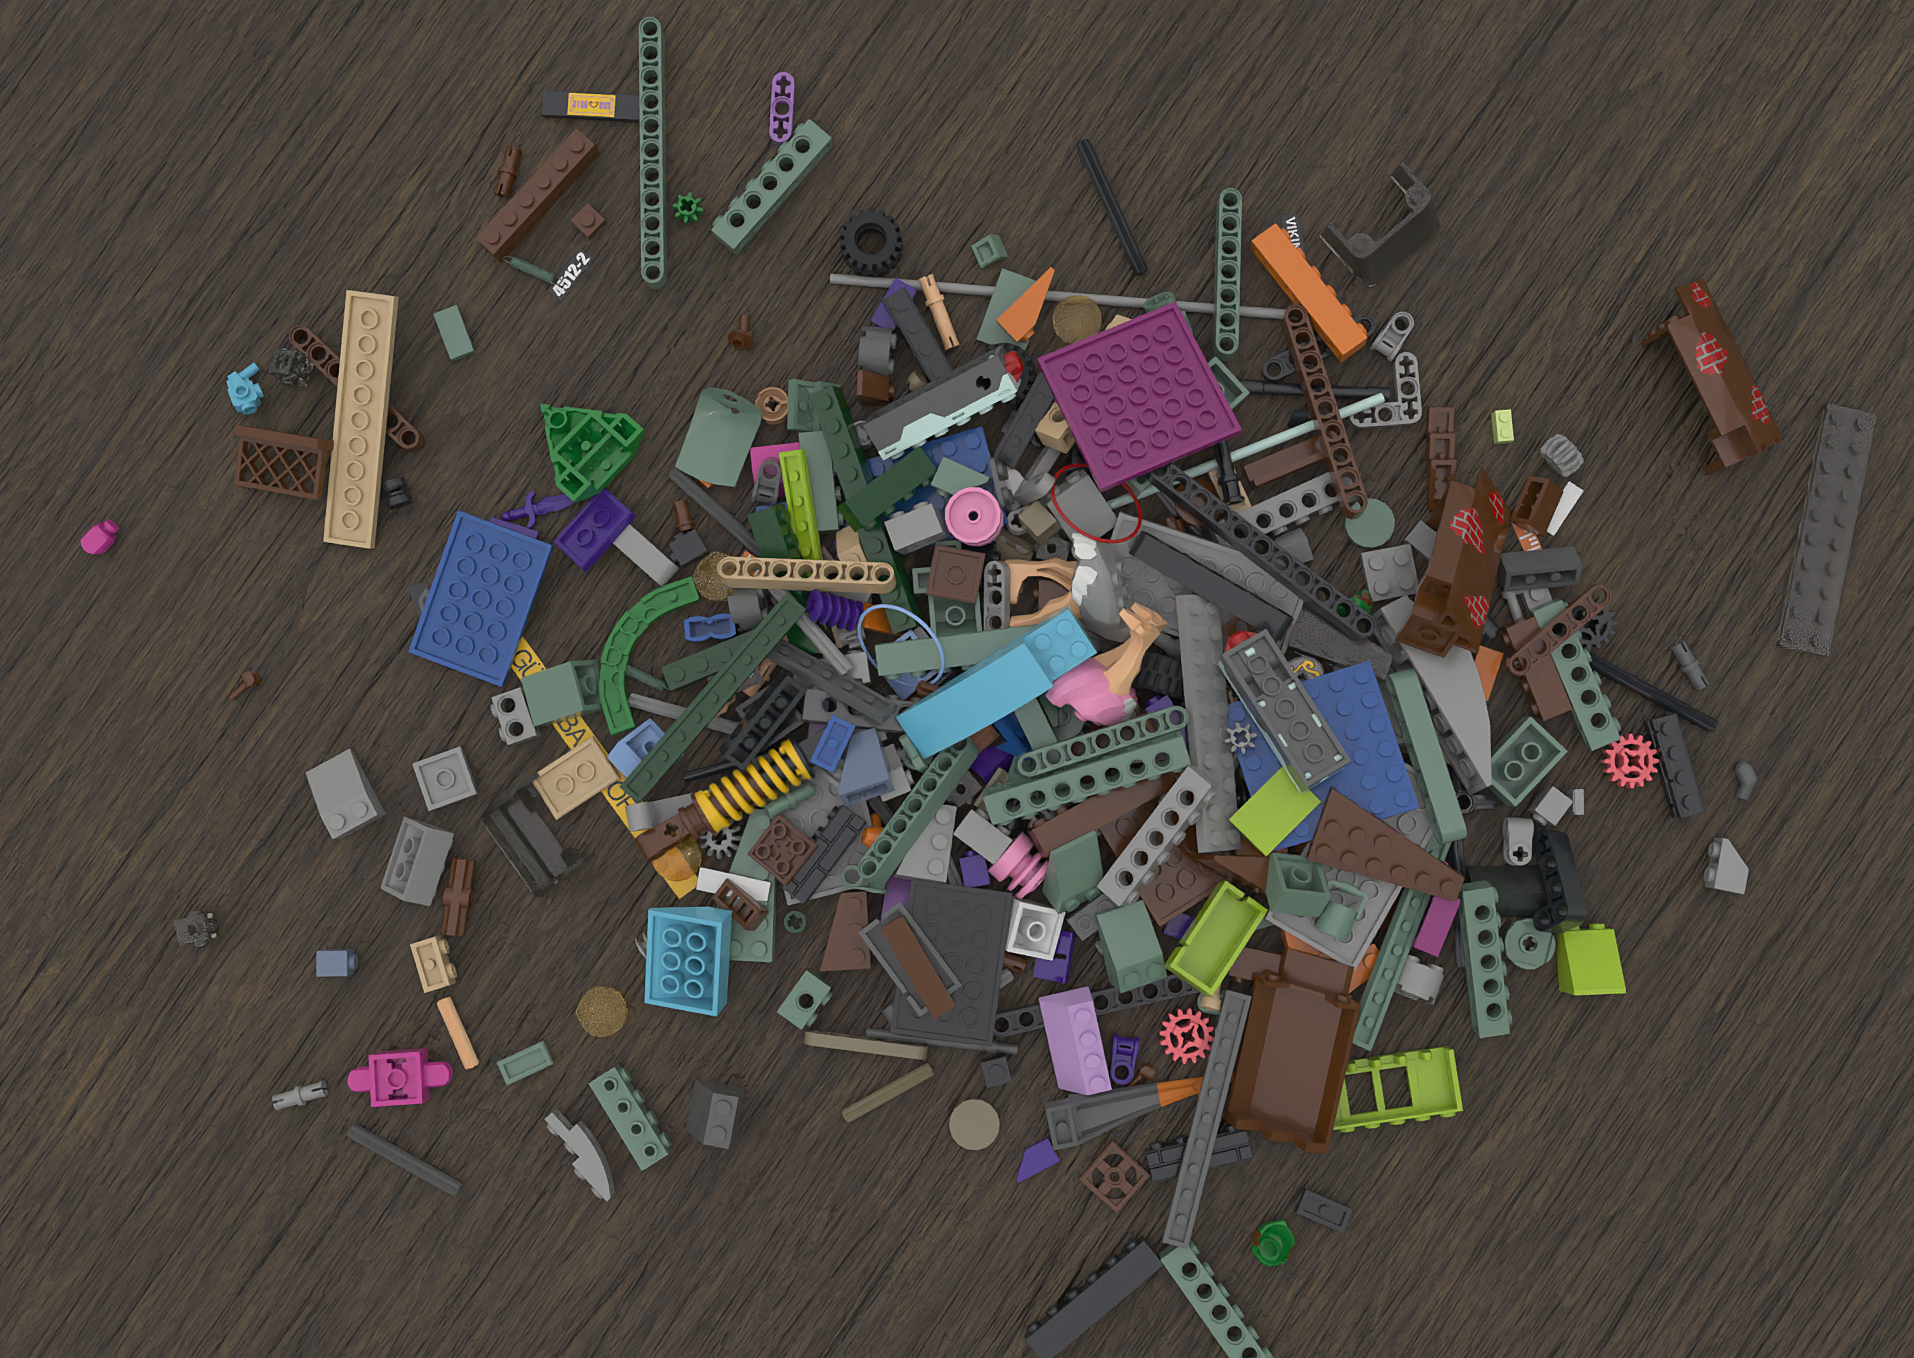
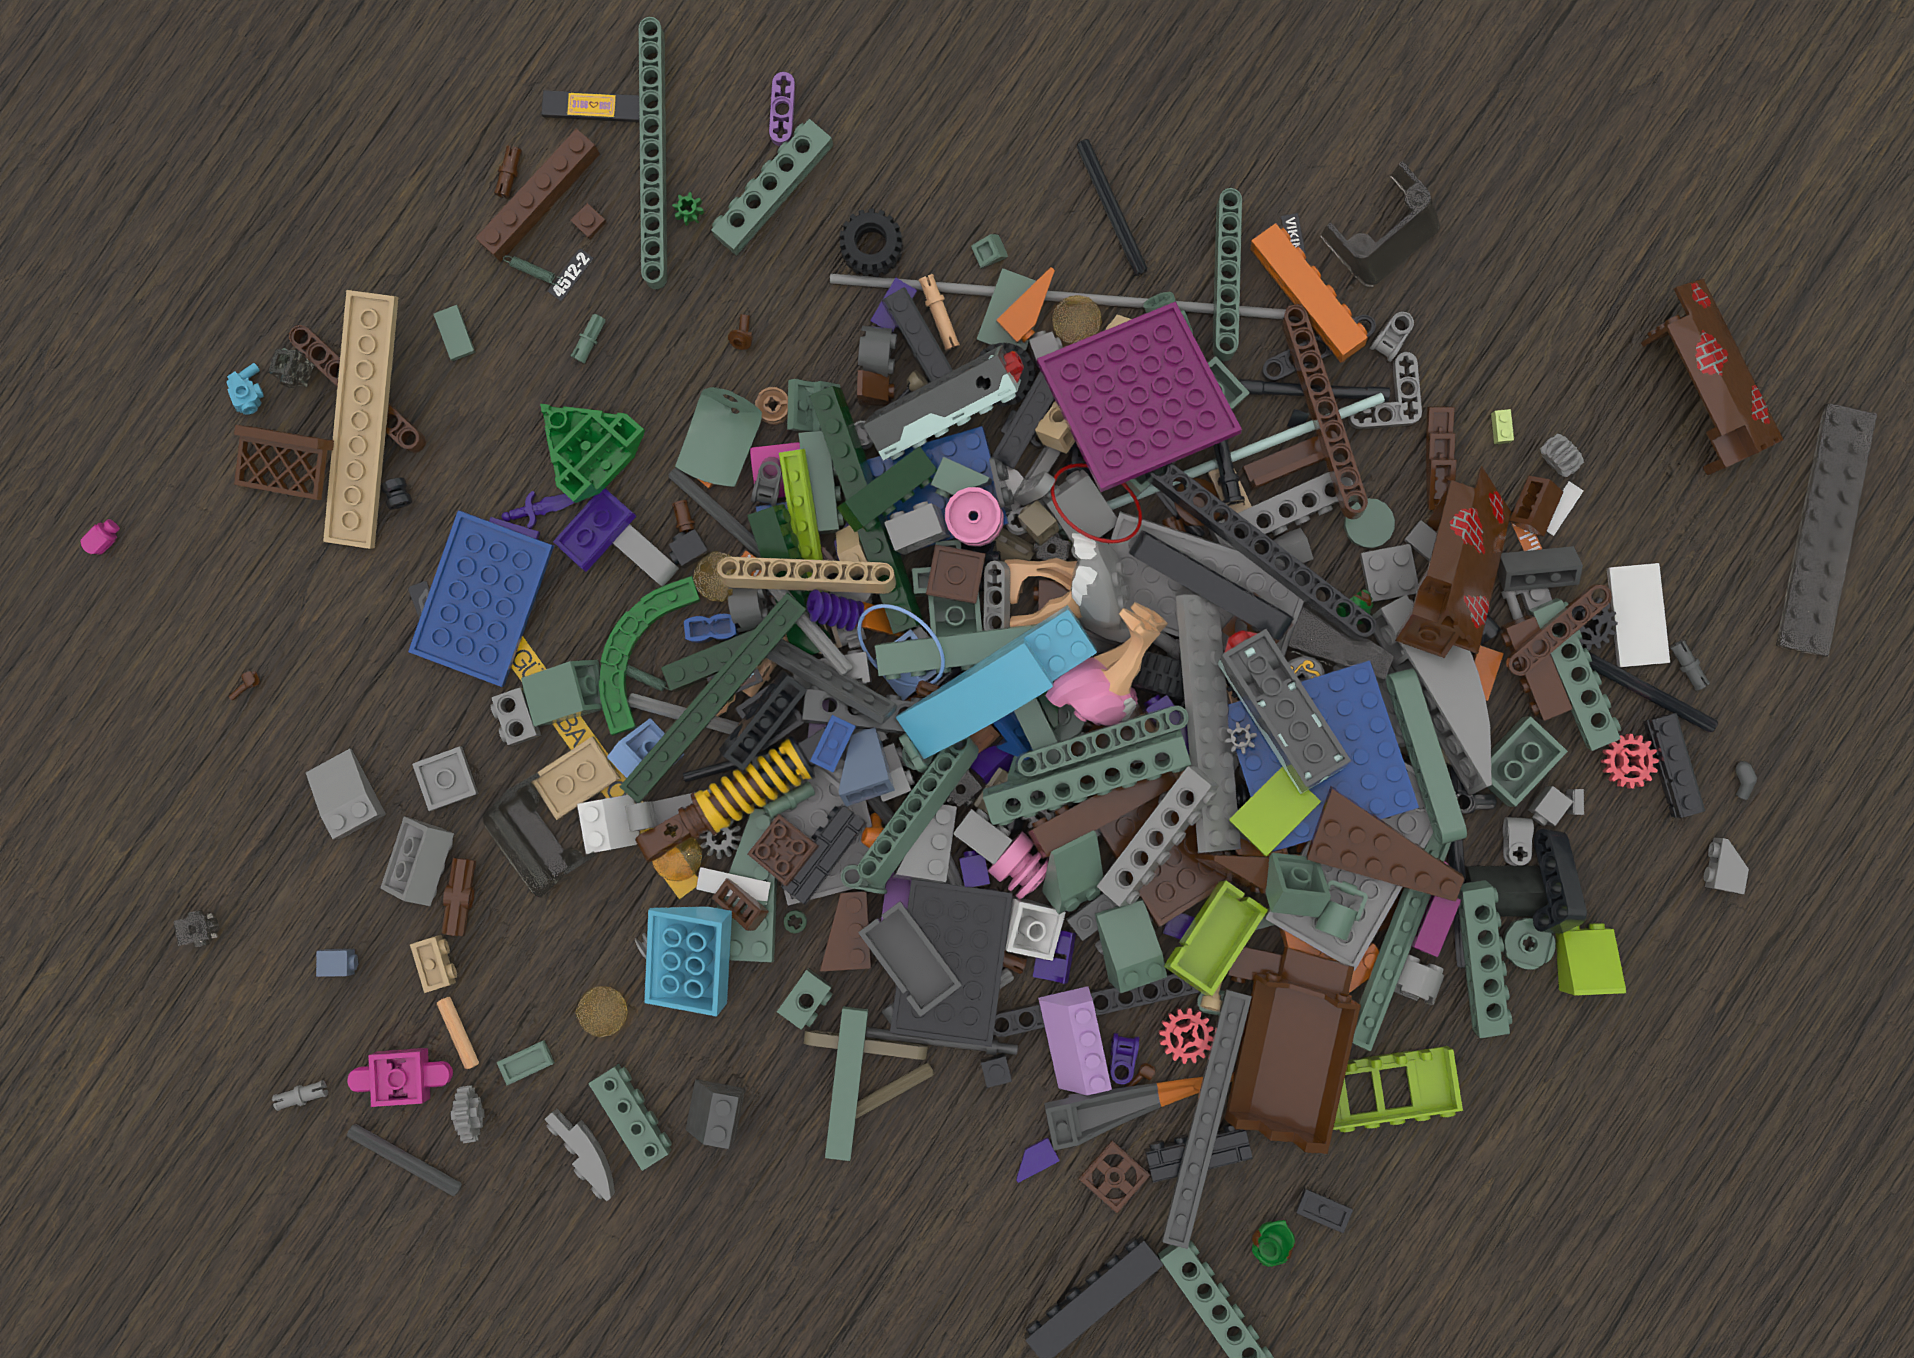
(467, 1114): none -> light grey gear
(588, 338): none -> sand green axle
(606, 824): none -> white slope
(846, 1083): none -> sand green tile
(918, 967): reddish brown slope -> none
(974, 1124): dark tan tile -> none
(1043, 344): none -> light grey brick
(1640, 615): none -> white tile

